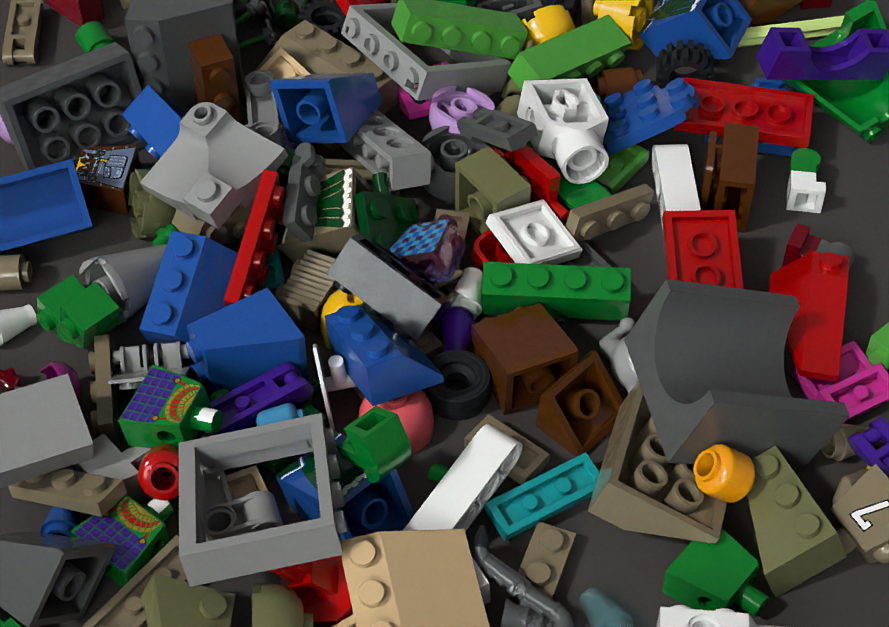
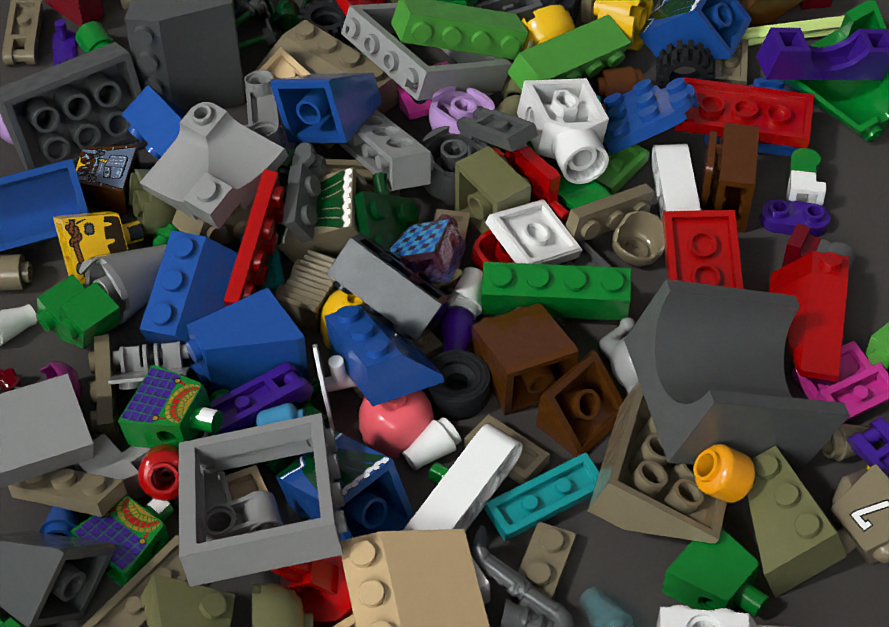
(63, 43): none -> dark purple piece
(92, 236): none -> yellow torso
(215, 74): reddish brown brick -> none
(376, 443): green brick -> none
(433, 443): none -> white cone
(639, 238): none -> dark tan hair
(735, 68): none -> dark tan plate
(783, 215): none -> dark purple plate

